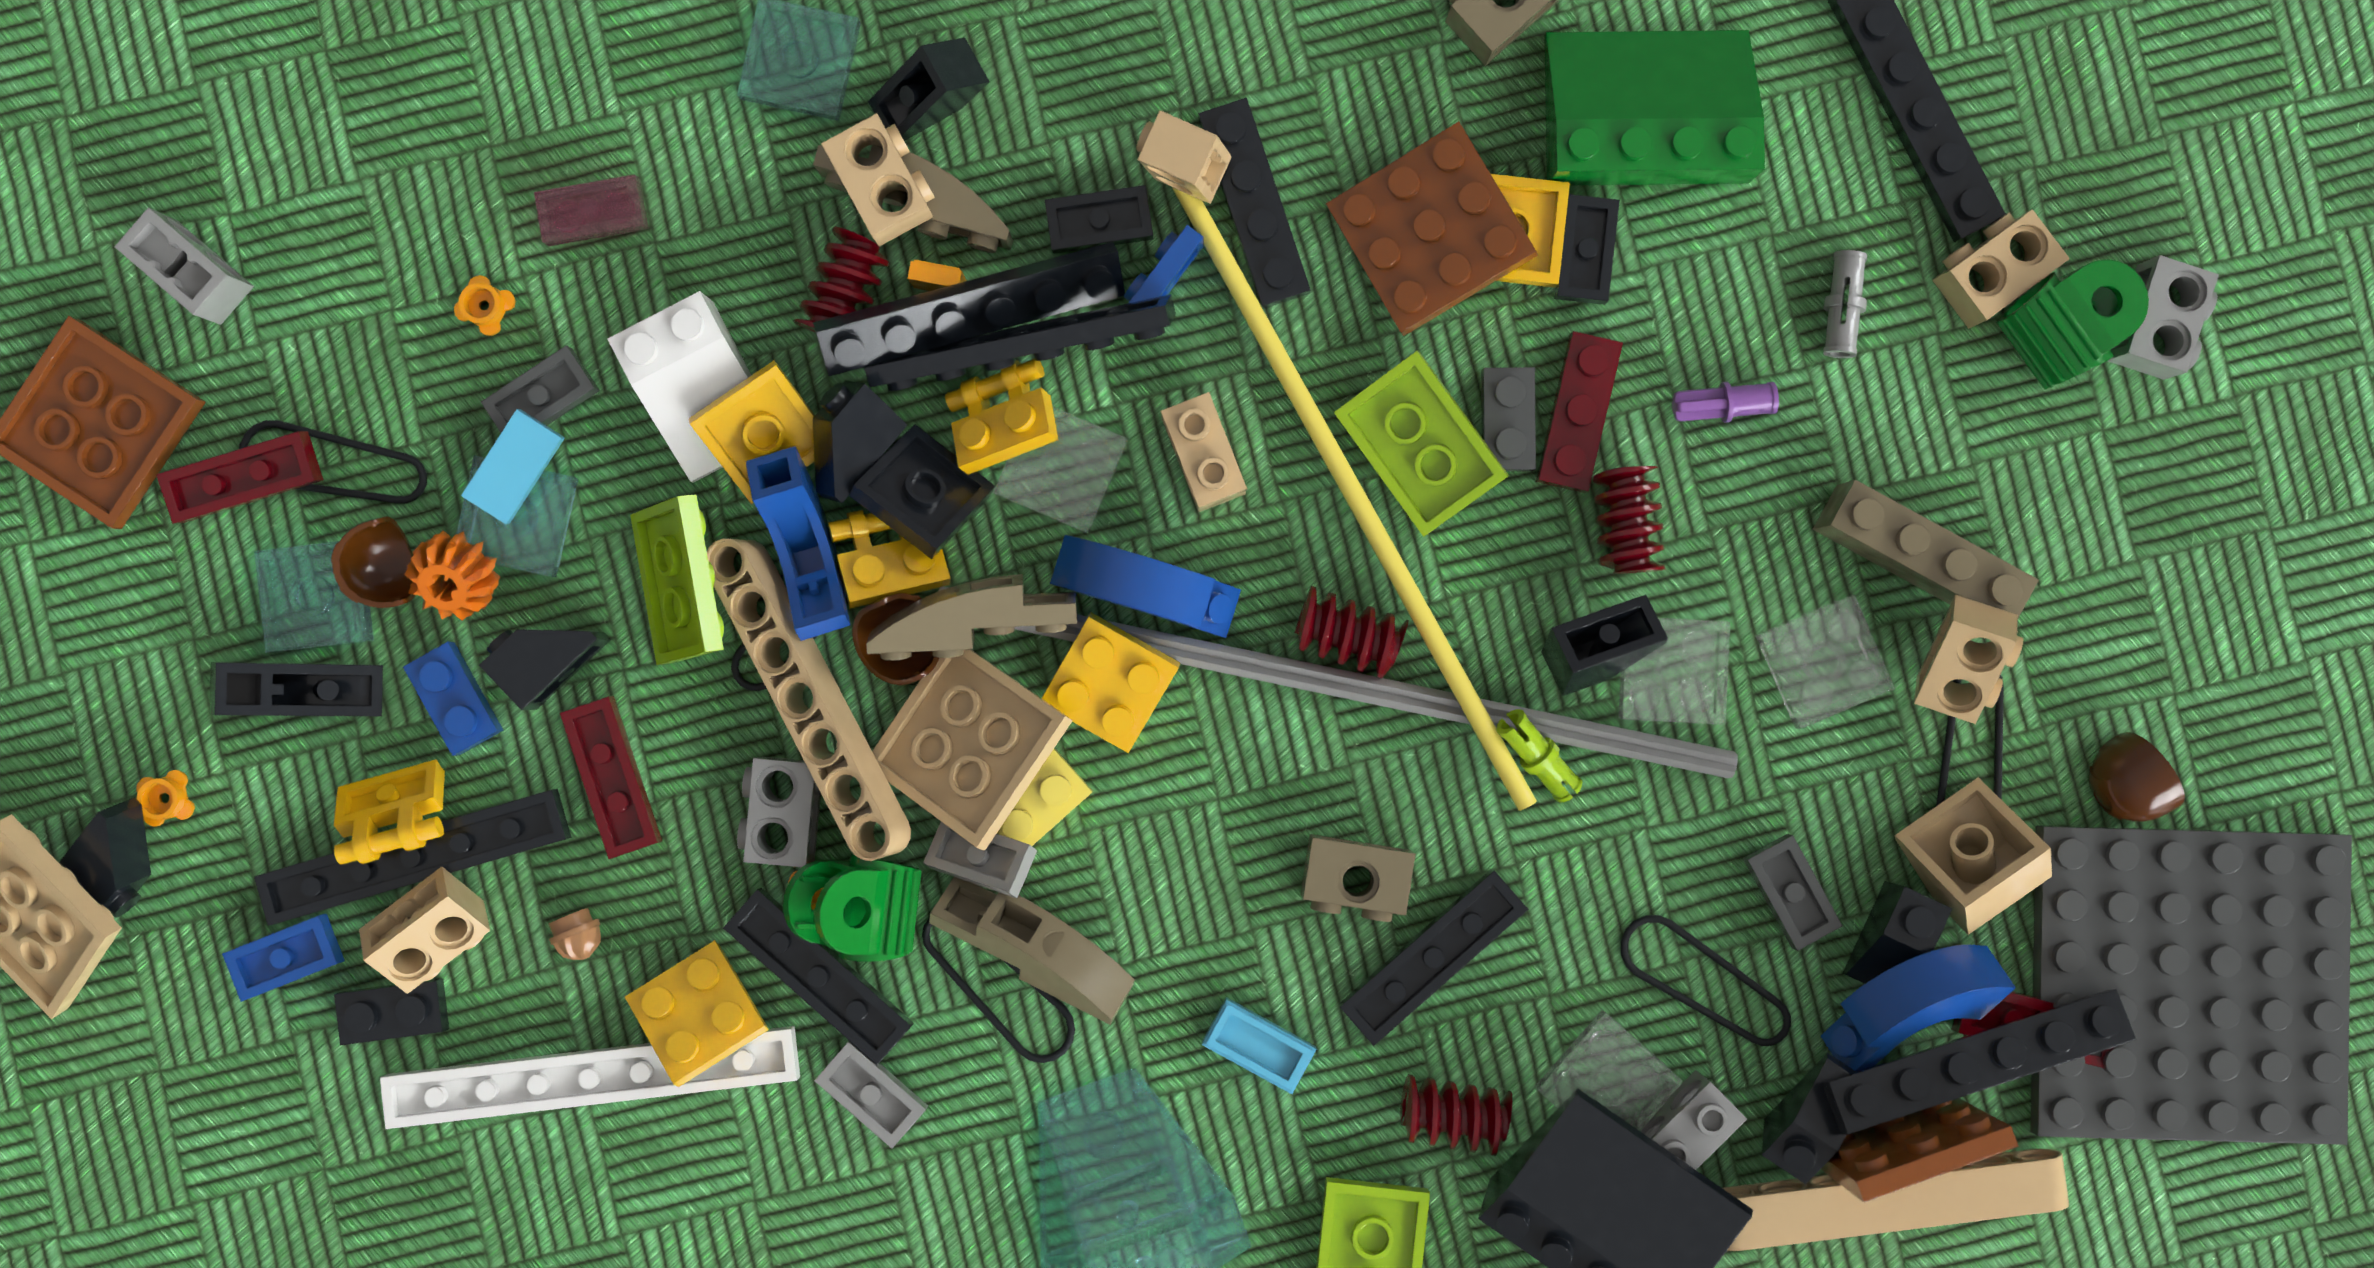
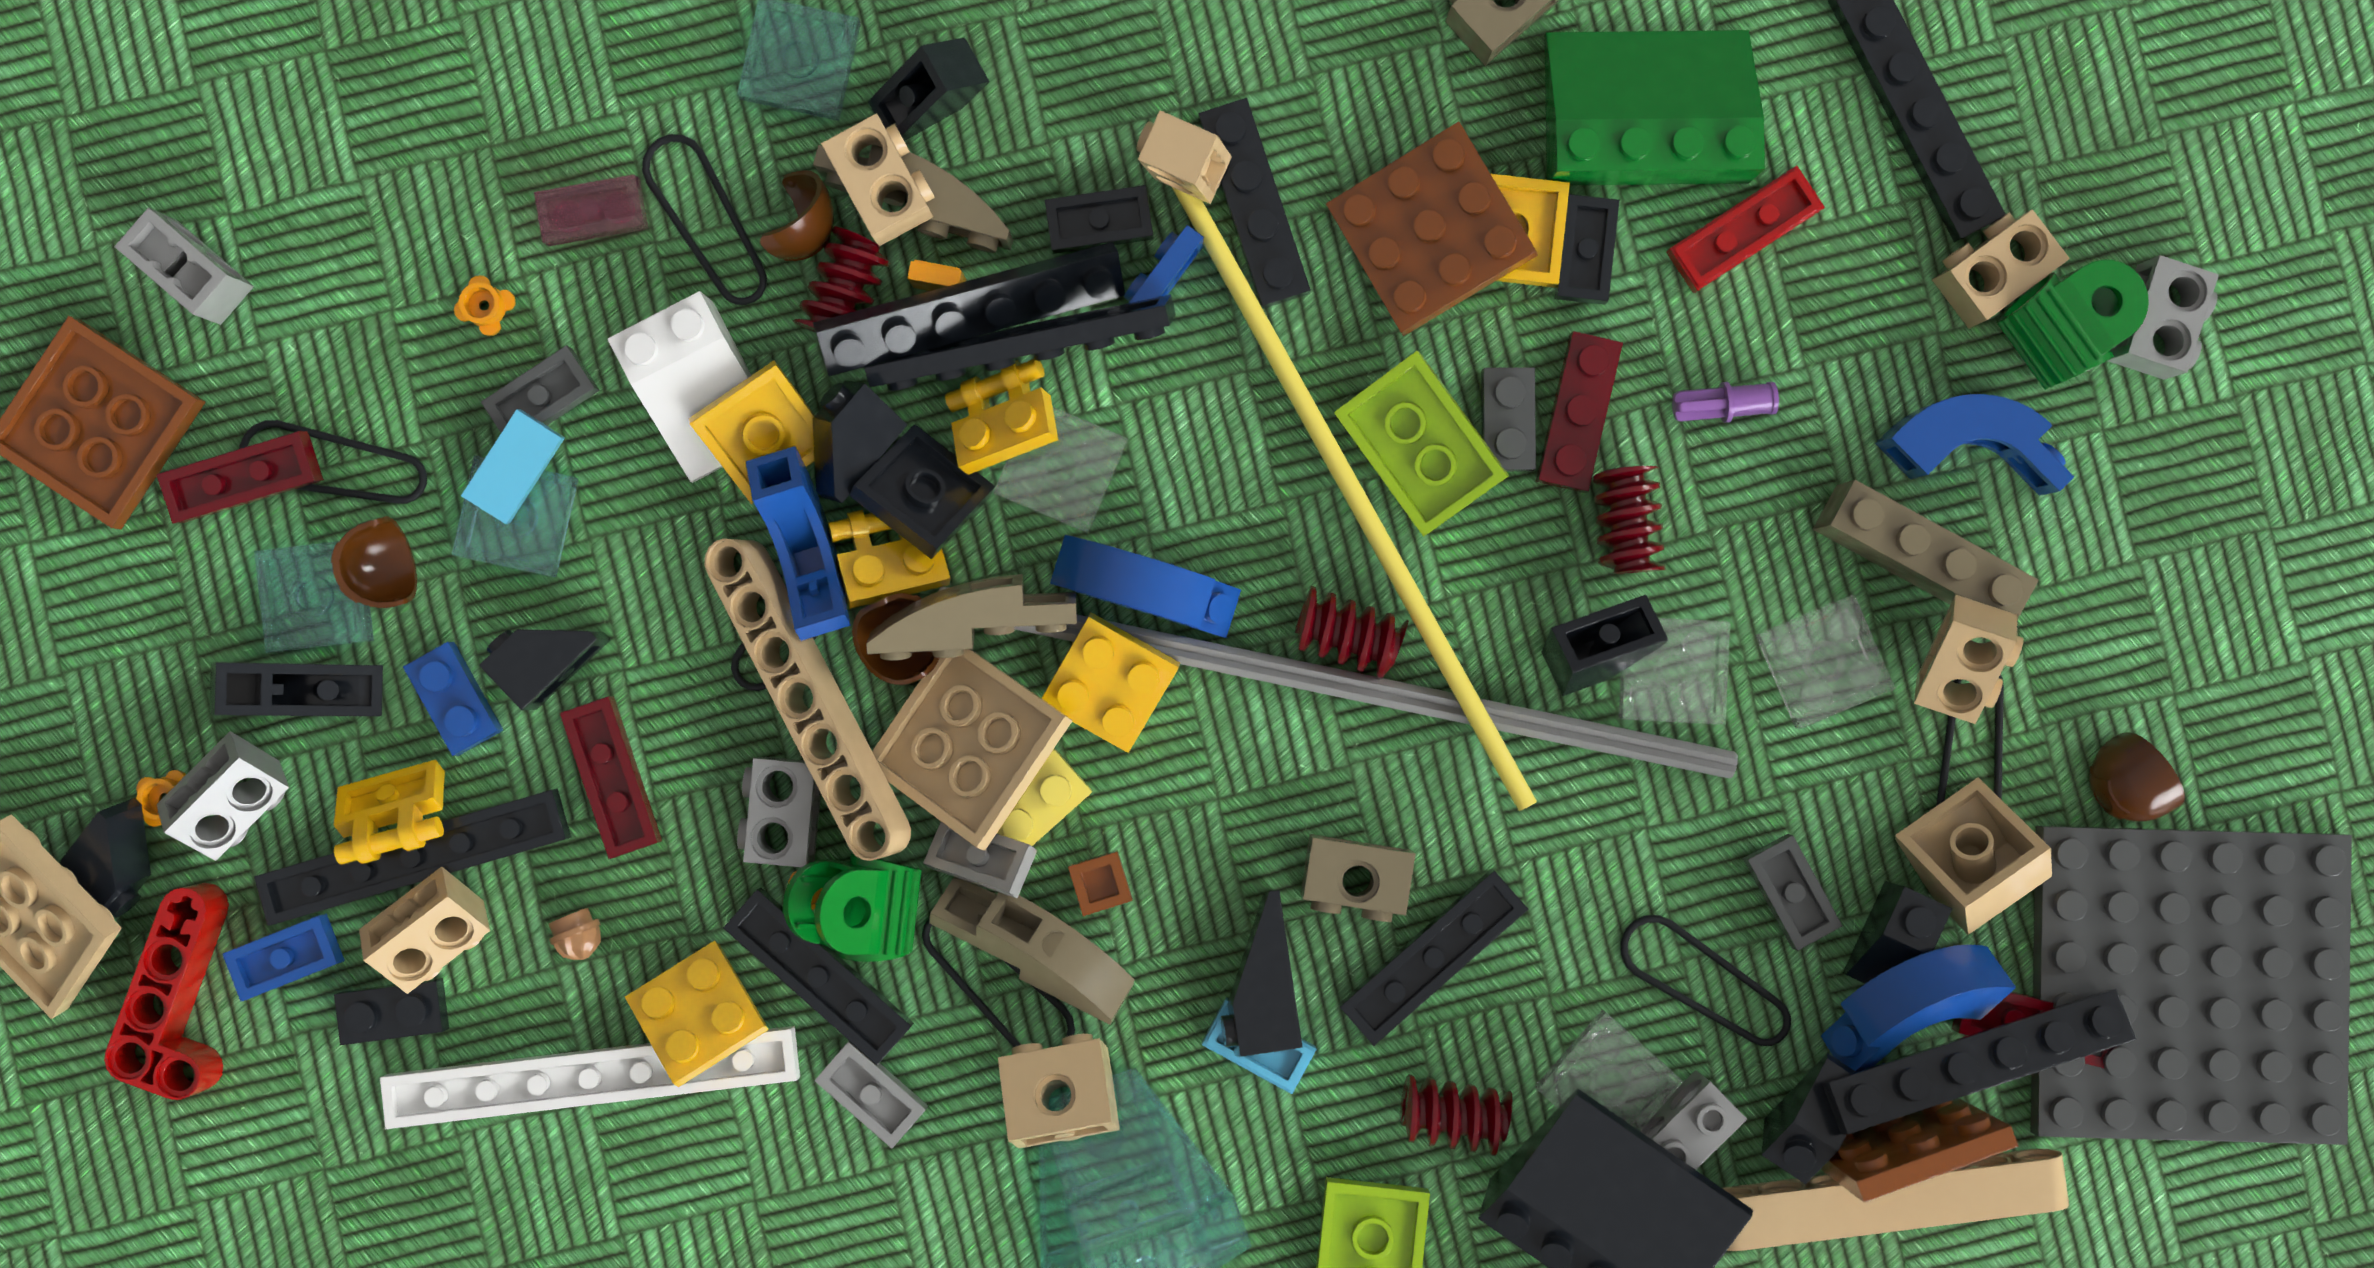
(192, 923): none -> red beam
(214, 790): none -> light grey brick
(452, 575): orange gear -> none
(677, 580): lime plate -> none
(683, 231): none -> black piece
(814, 223): none -> reddish brown helmet
(1036, 1072): none -> tan brick
(1100, 883): none -> dark orange plate
(1203, 452): tan brick -> none
(1263, 994): none -> black slope
(1539, 755): lime pin -> none
(1745, 229): none -> red tile
(1848, 270): light grey pin -> none
(1983, 420): none -> blue arch

